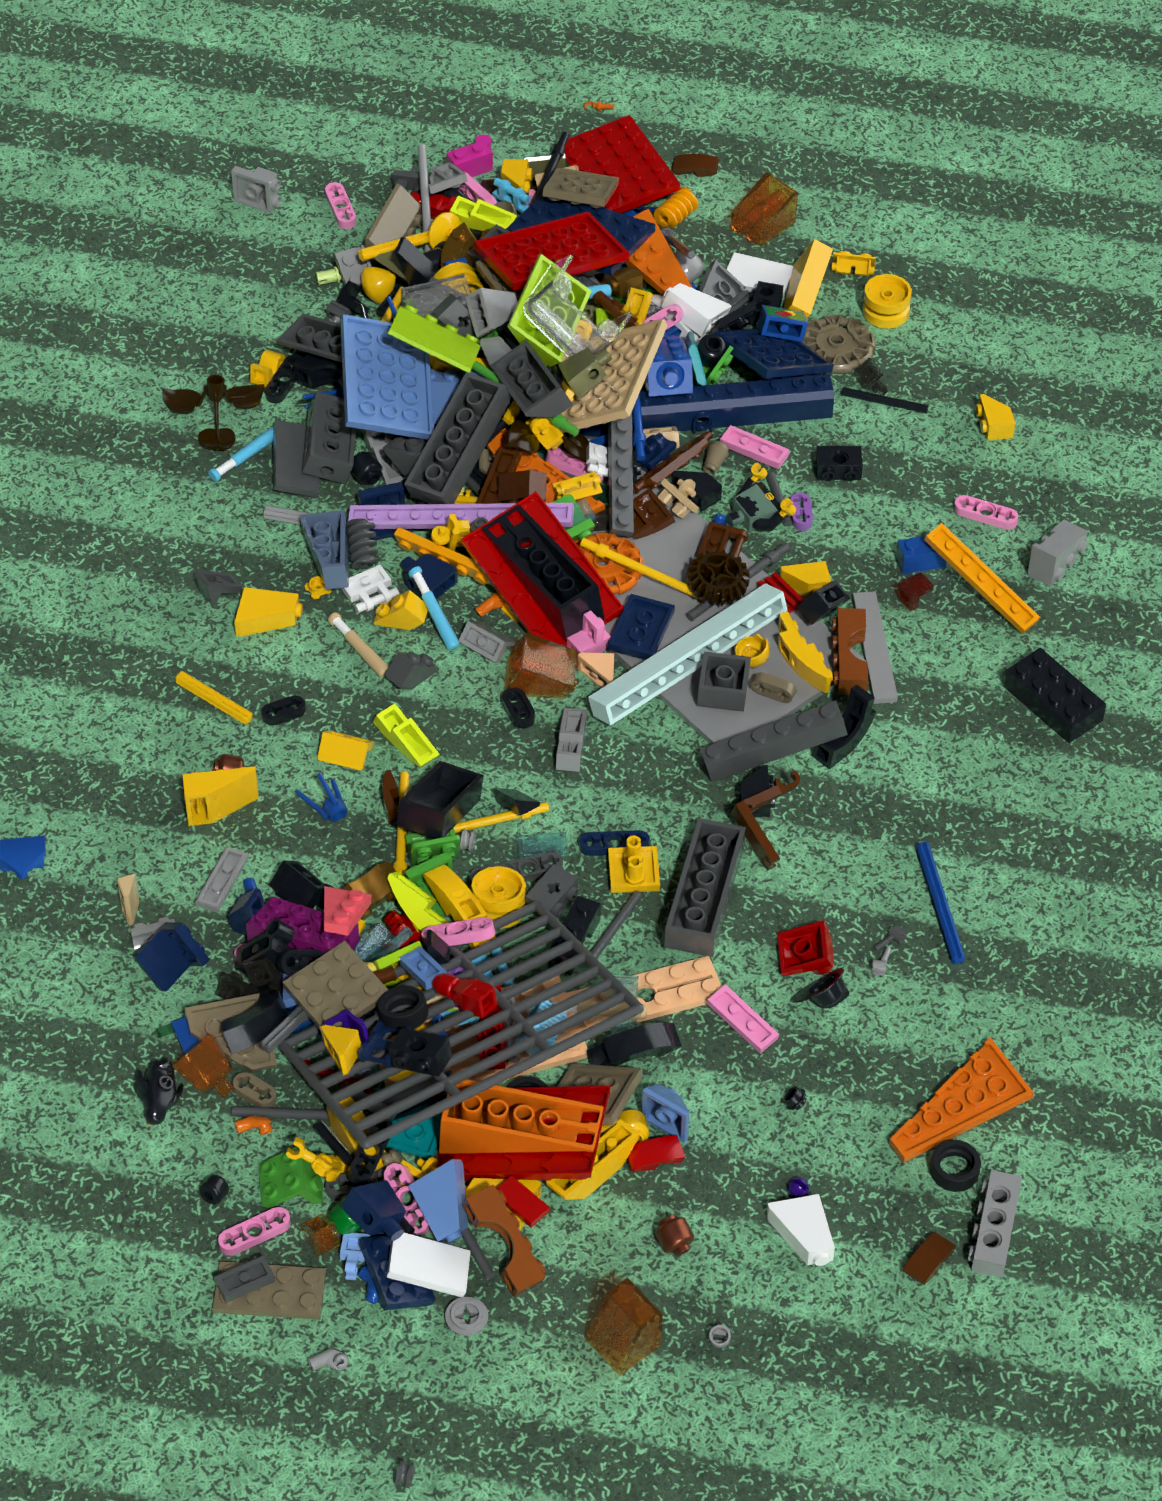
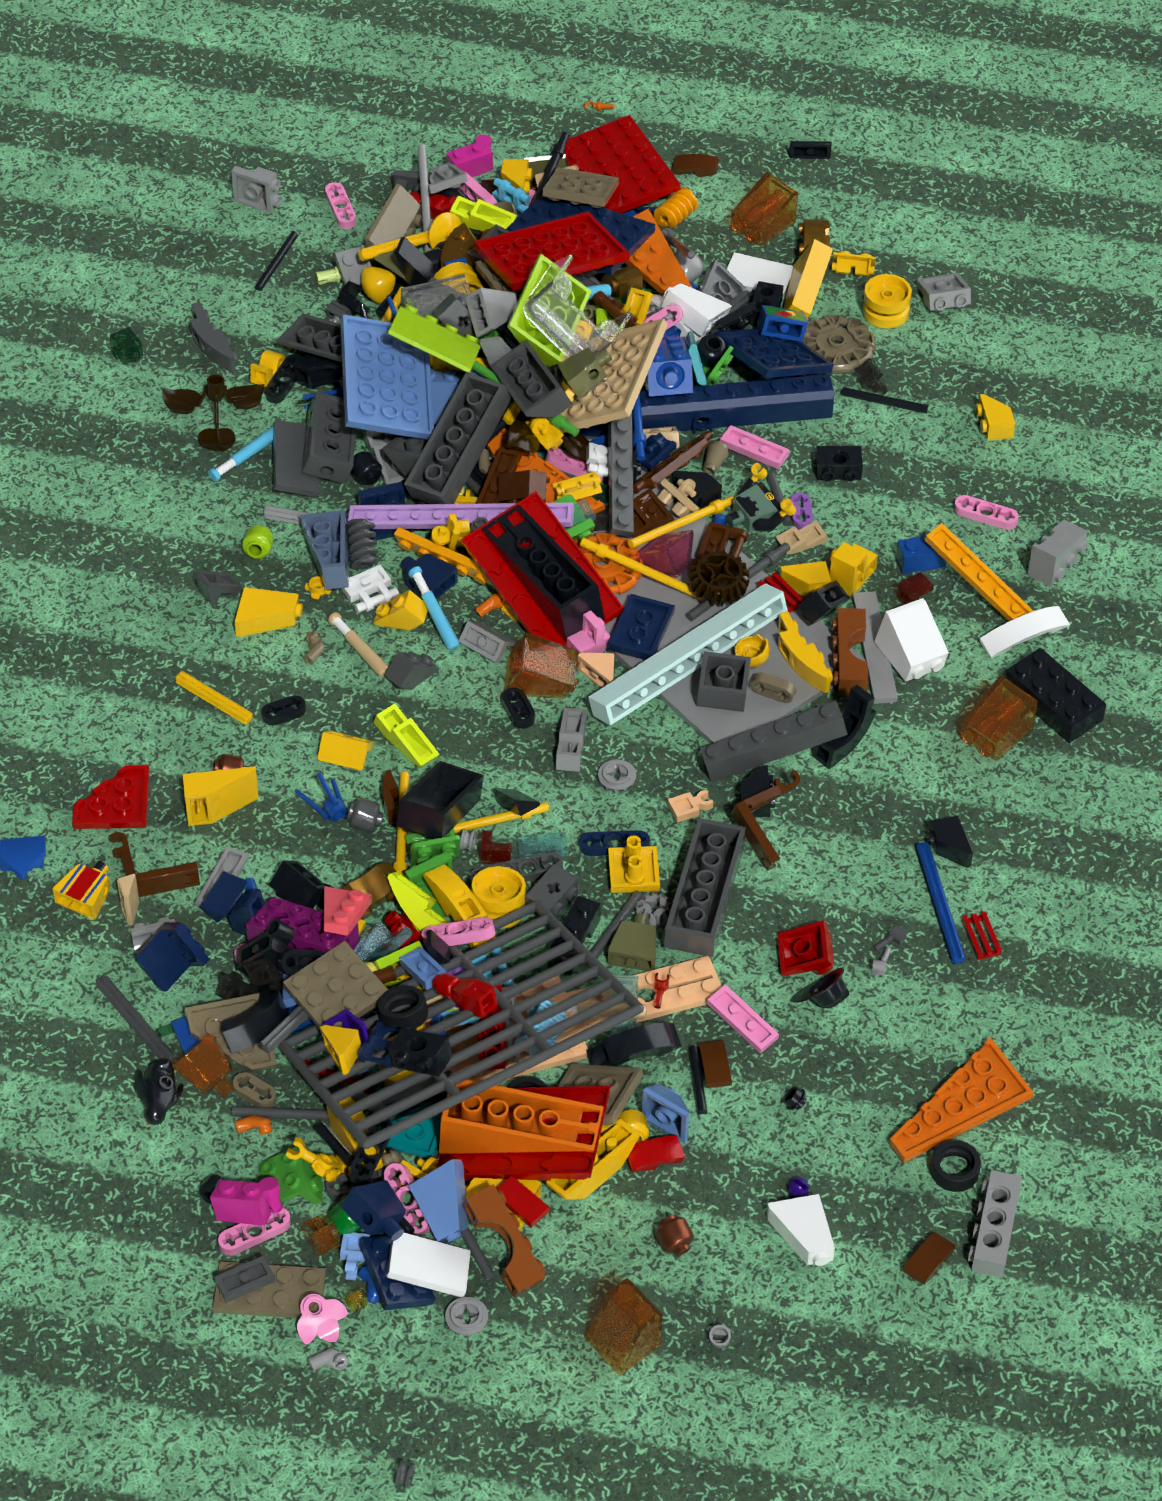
(84, 889): none -> yellow torso
(116, 801): none -> red plate
(126, 346): none -> clear green brick
(134, 1019): none -> dark grey axle
(156, 880): none -> reddish brown hinge
(211, 340): none -> dark grey slope
(223, 896): none -> dark blue slope
(246, 1201): none -> dark pink hinge
(257, 542): none -> lime head
(276, 261): none -> black bar
(316, 647): none -> dark tan arm
(321, 1323): none -> bright pink plate
(356, 1299): none -> clear yellow hinge
(364, 814): none -> dark grey head
(494, 852): none -> clear red panel
(608, 770): none -> light grey gear
(634, 945): none -> olive torso
(659, 916): none -> light grey gear
(660, 986): none -> clear red hand
(668, 553): none -> clear pink slope
(687, 807): none -> light nougat plate
(697, 1080): none -> black bar
(714, 507): none -> yellow bar
(715, 1064): none -> reddish brown slope
(804, 538): none -> tan slope
(810, 149): none -> black slope
(811, 230): none -> pearl gold brick
(852, 566): none -> yellow brick
(912, 640): none -> white slope
(944, 292): none -> light grey plate
(950, 840): none -> black slope
(990, 932): none -> red tile
(999, 719): none -> clear orange slope
(1023, 629): none -> white slope

